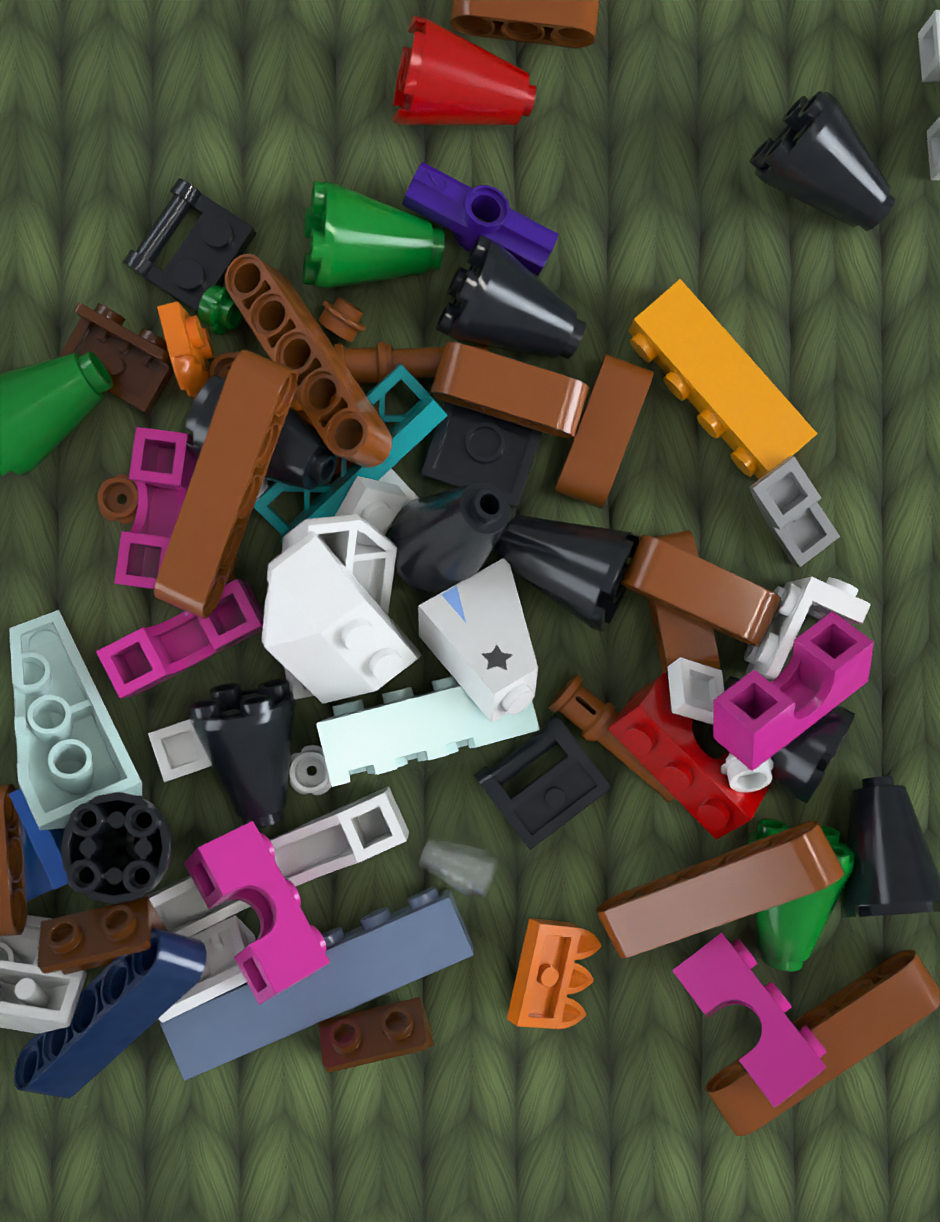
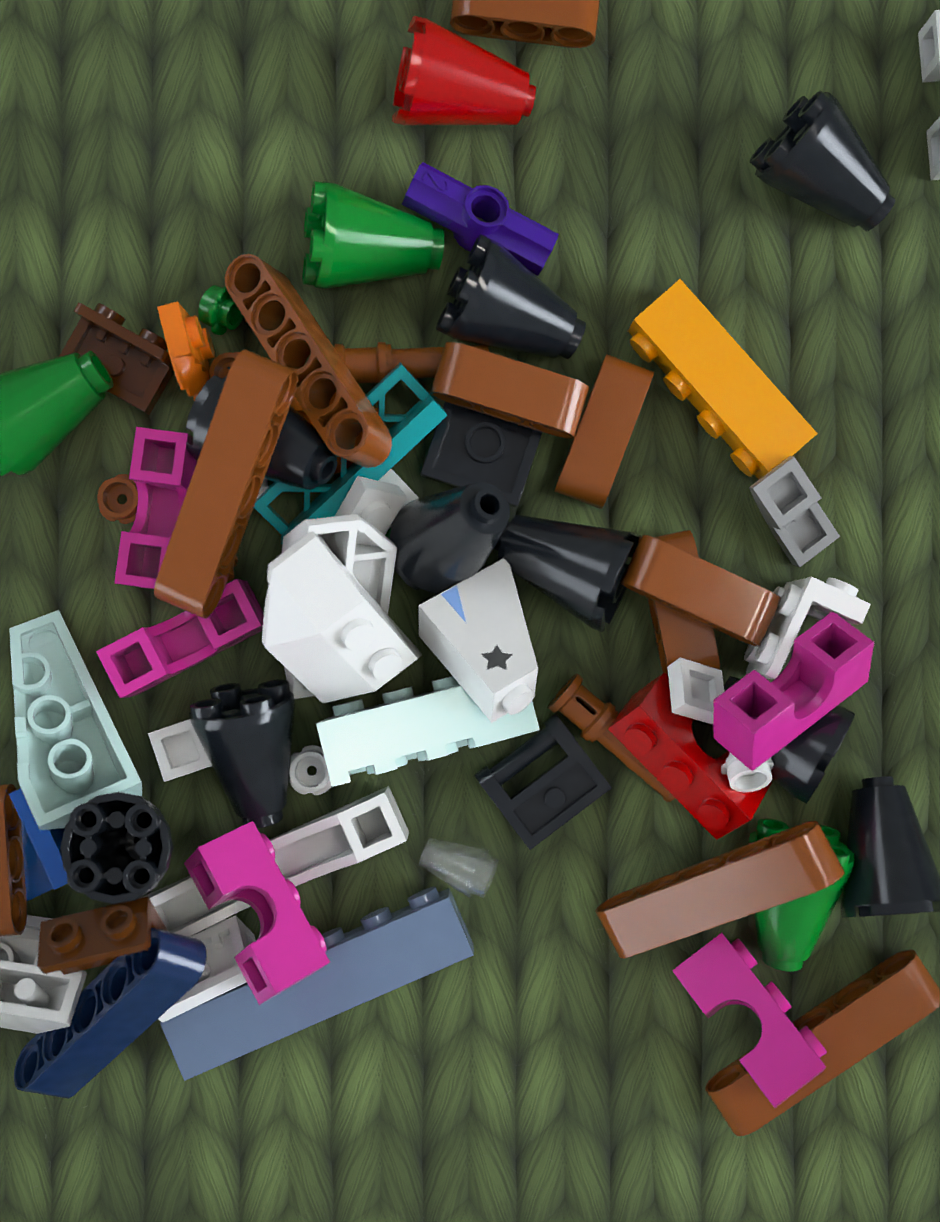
(204, 253): black plate -> none
(342, 318): dark orange plate -> none
(374, 1035): reddish brown bracket -> none
(550, 973): orange plate -> none

